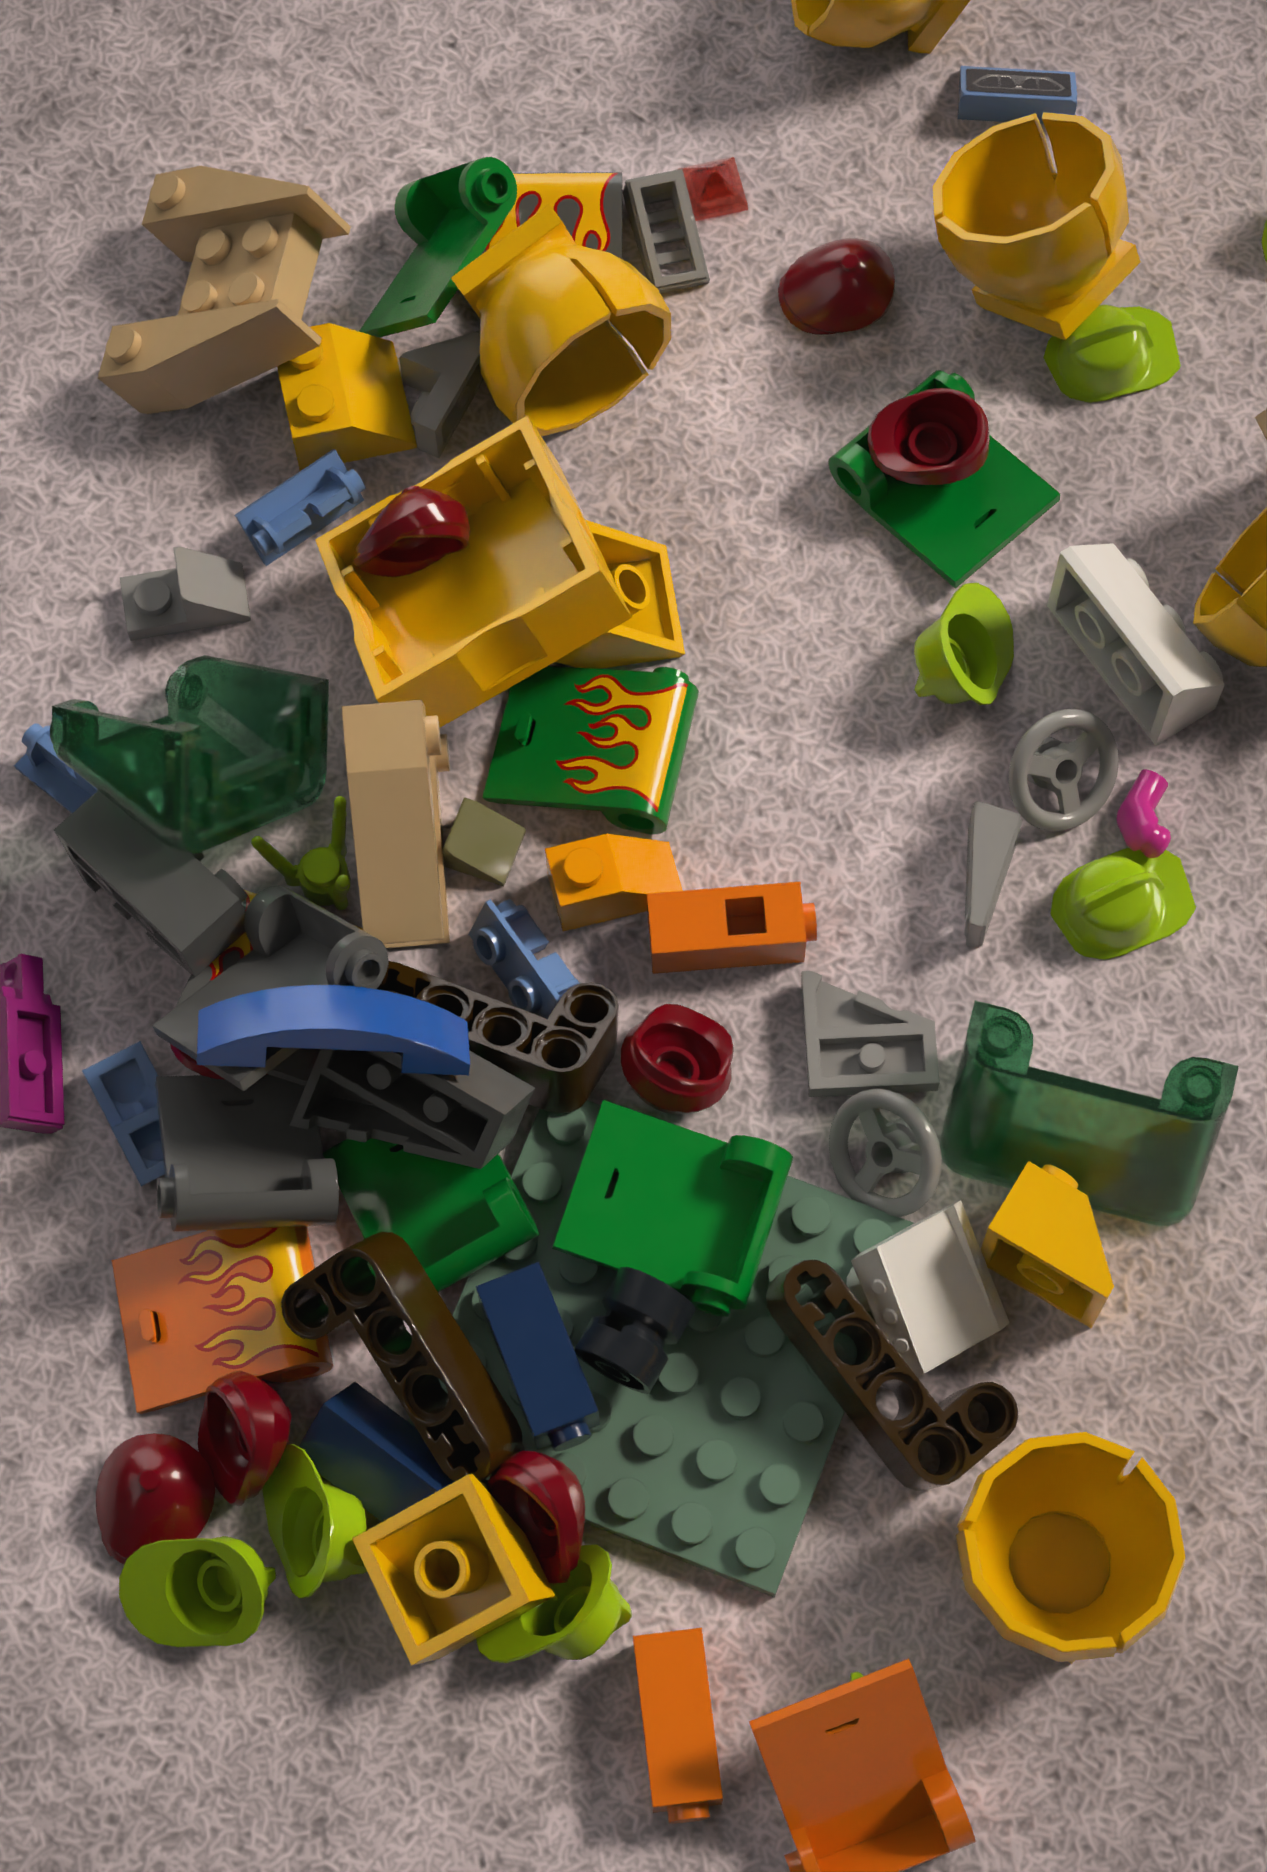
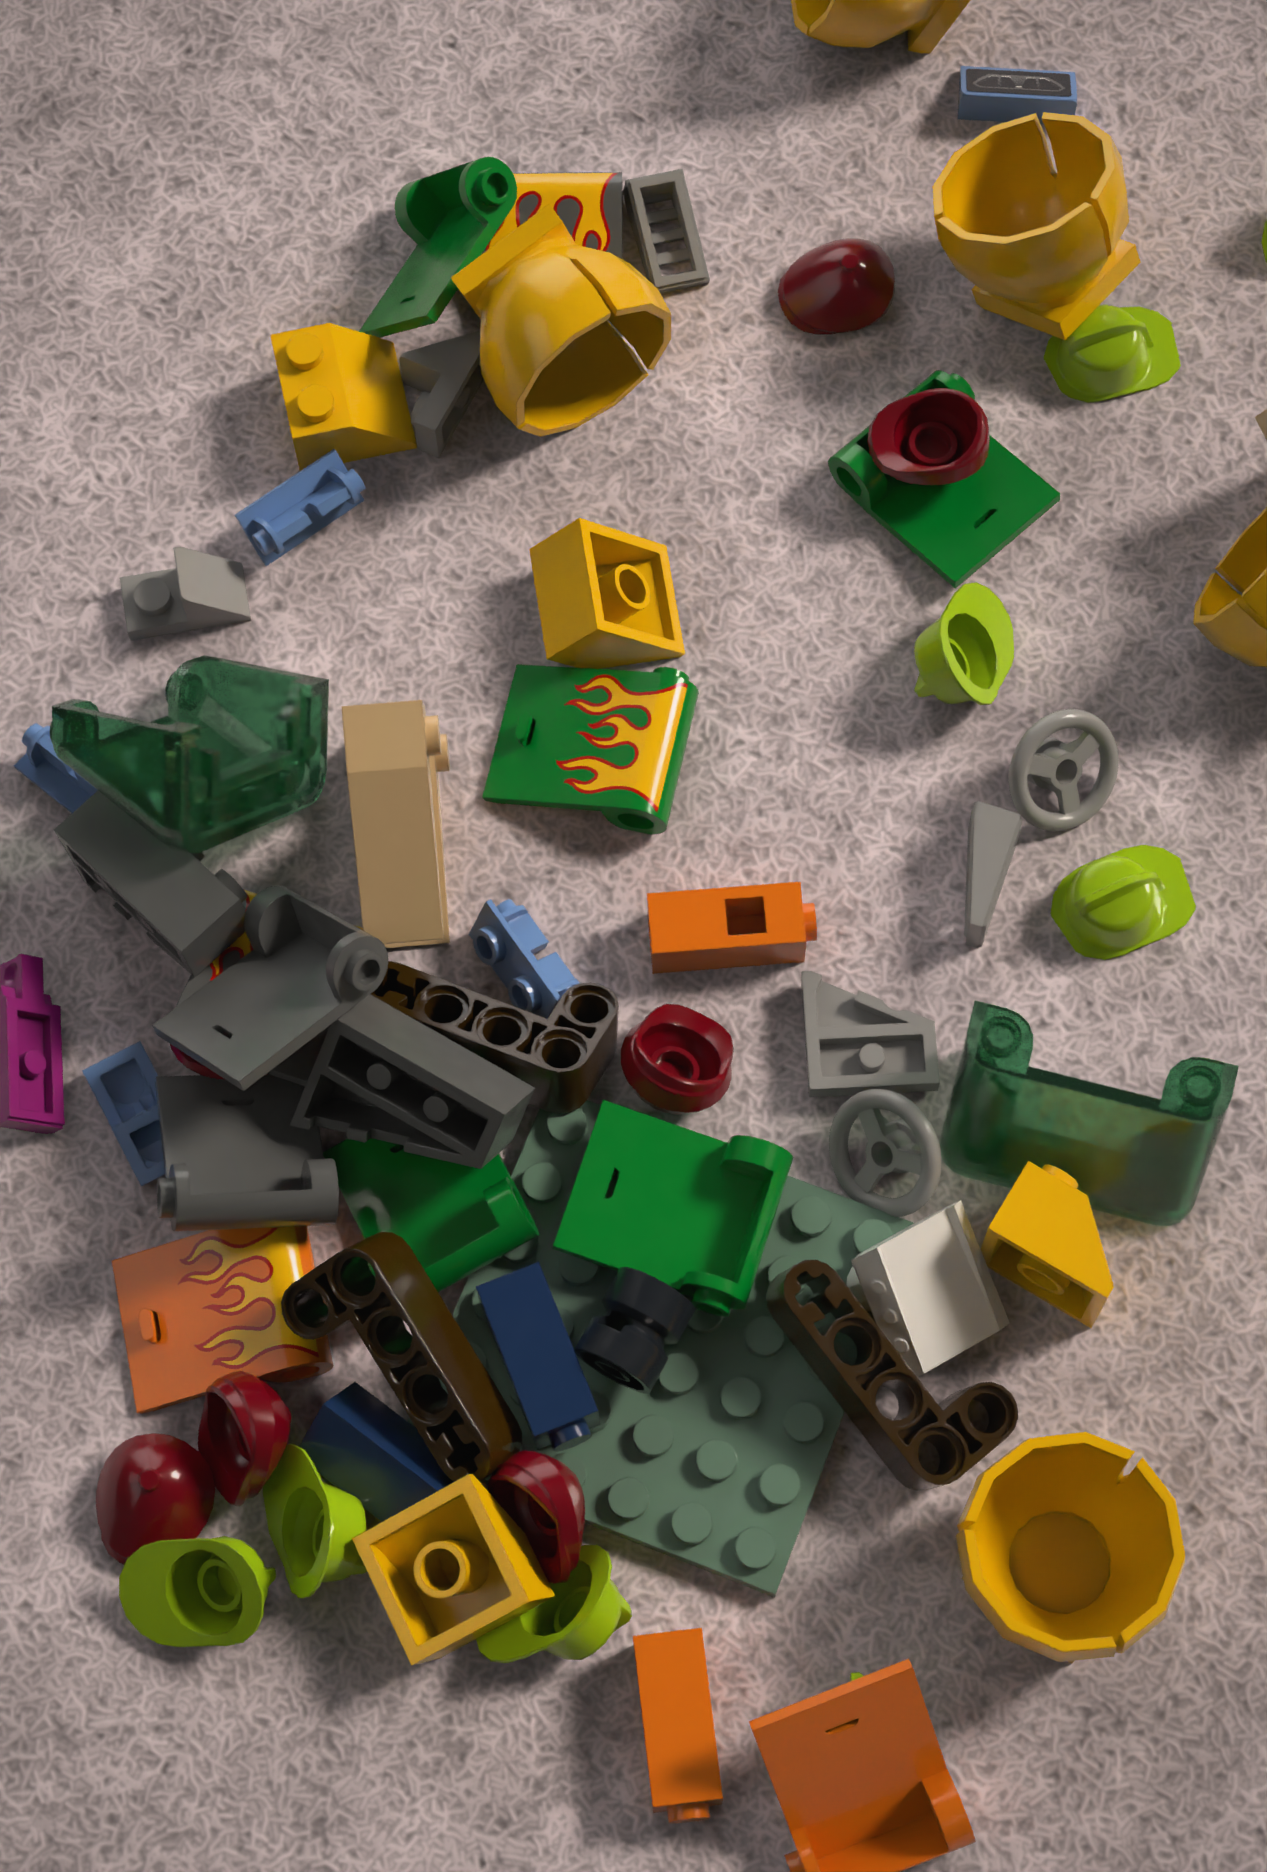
(244, 295): tan wedge -> none
(322, 870): lime plant -> none
(334, 1019): blue slope -> none
(413, 533): dark red hat -> none
(482, 843): olive slope -> none
(501, 606): yellow tile -> none
(608, 877): light orange slope -> none
(715, 188): clear red slope -> none
(1133, 639): white slope -> none
(1137, 815): dark pink arm -> none

